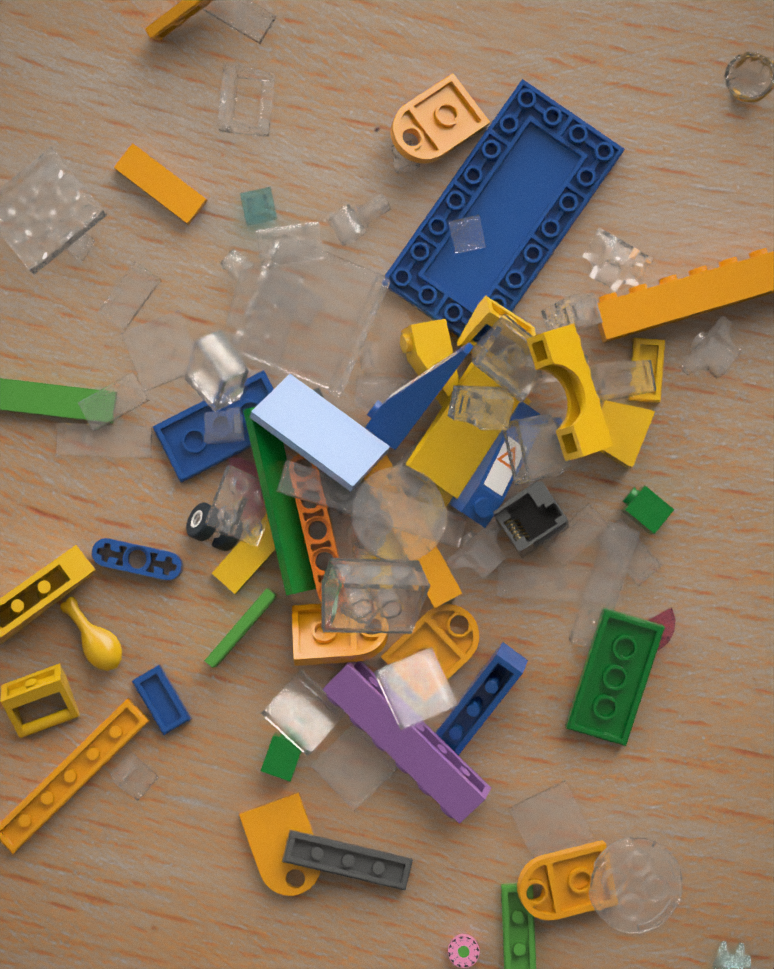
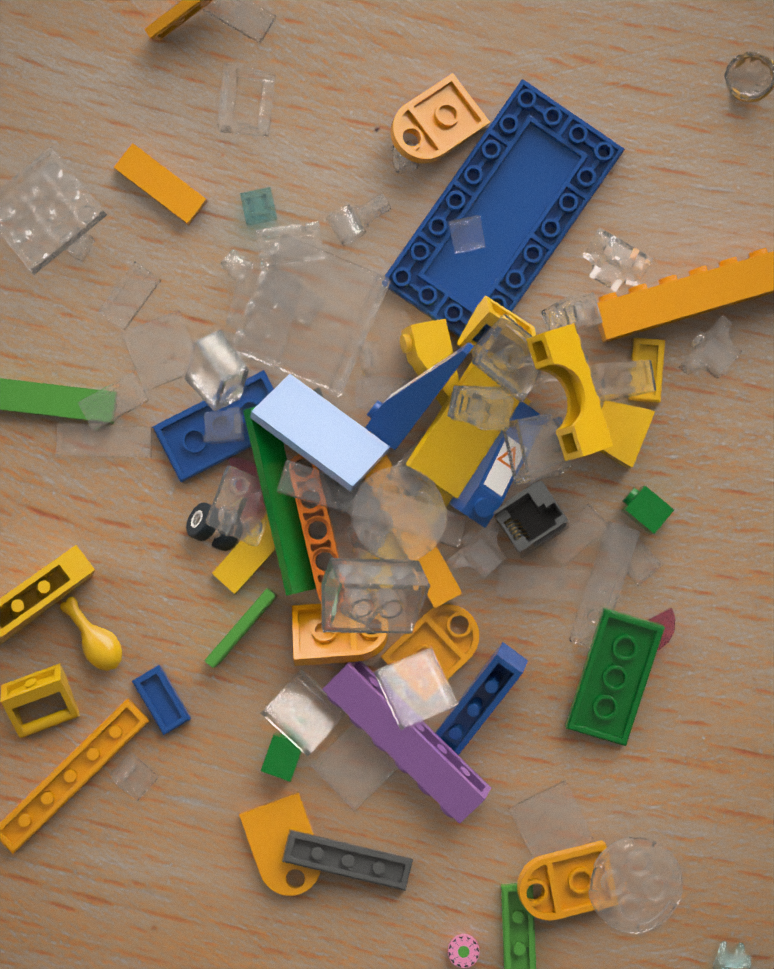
(116, 545): blue beam -> none

